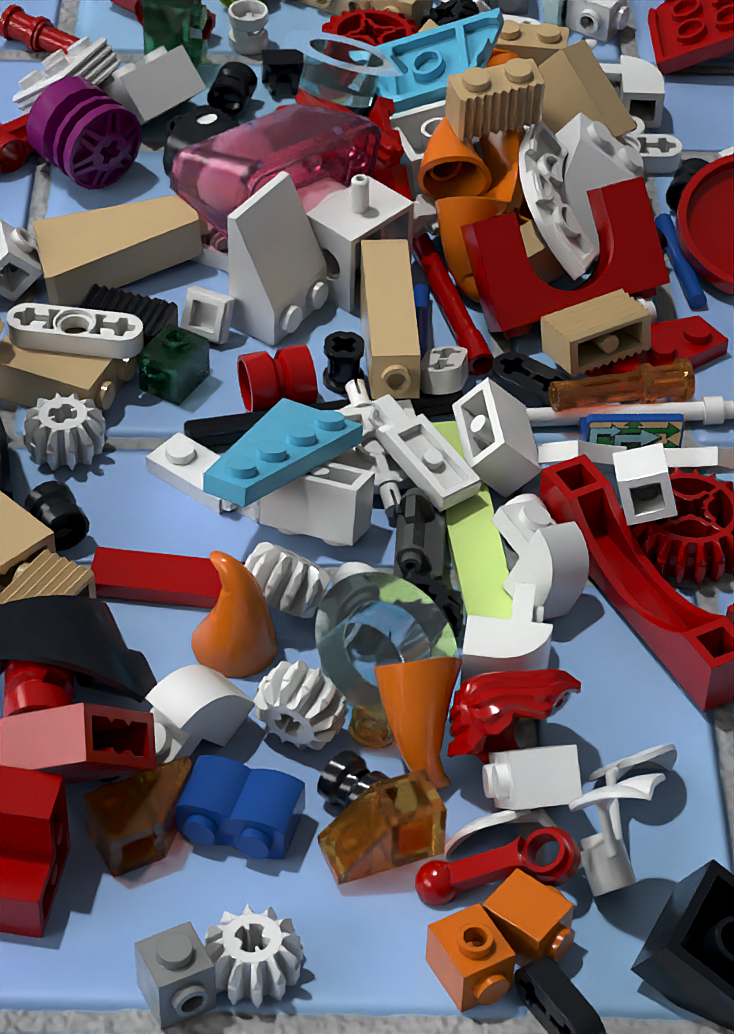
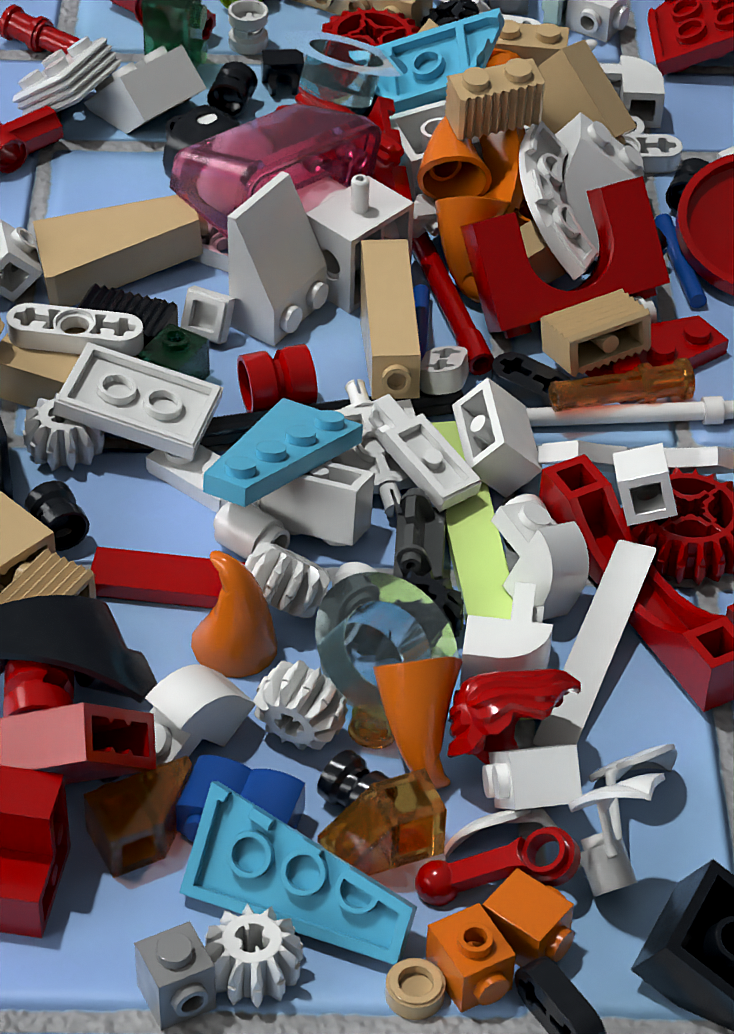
(84, 132): magenta wheel -> none
(138, 401): none -> white tile
(244, 527): none -> white brick
(261, 861): none -> medium azure wing
(343, 360): black bush -> none
(415, 989): none -> tan tile
(597, 641): none -> white sticker
(633, 429): panel -> none

